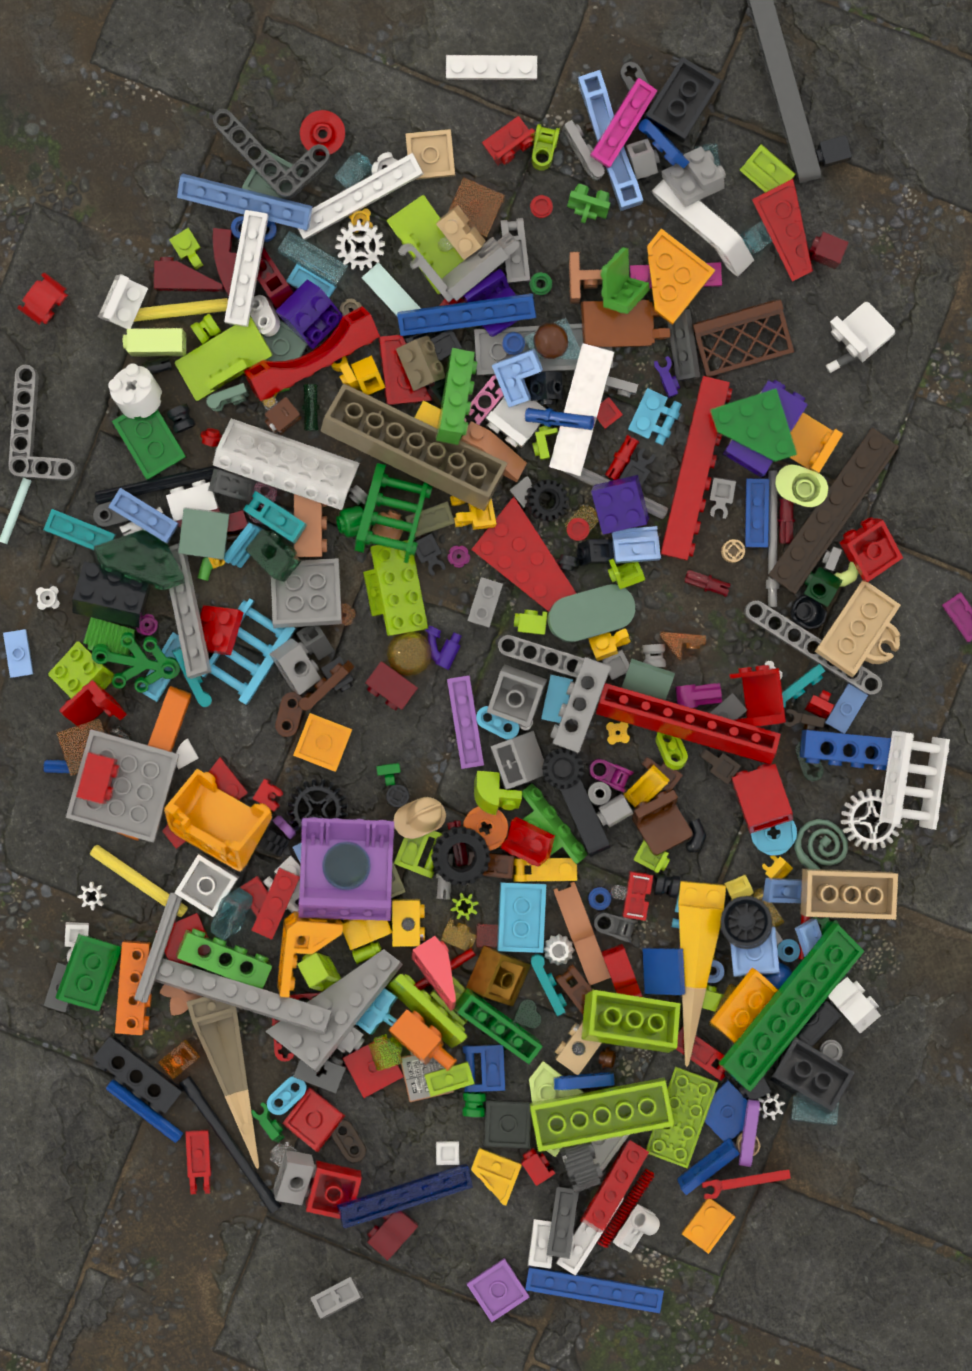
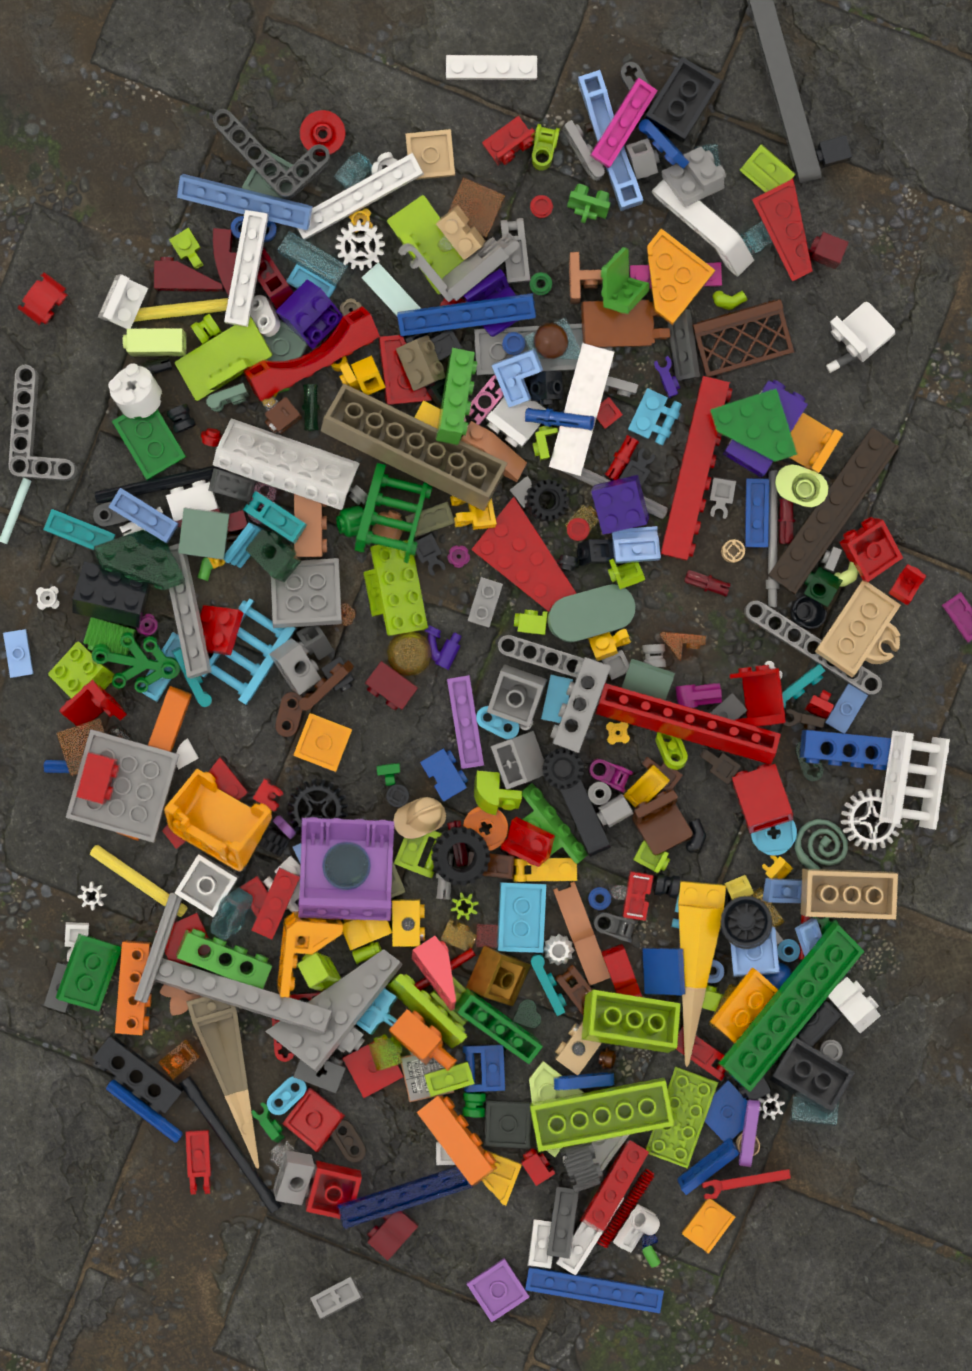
(447, 777): none -> blue brick
(457, 1139): none -> orange brick
(648, 1251): none -> arm
(728, 302): none -> lime arm
(907, 584): none -> red bracket

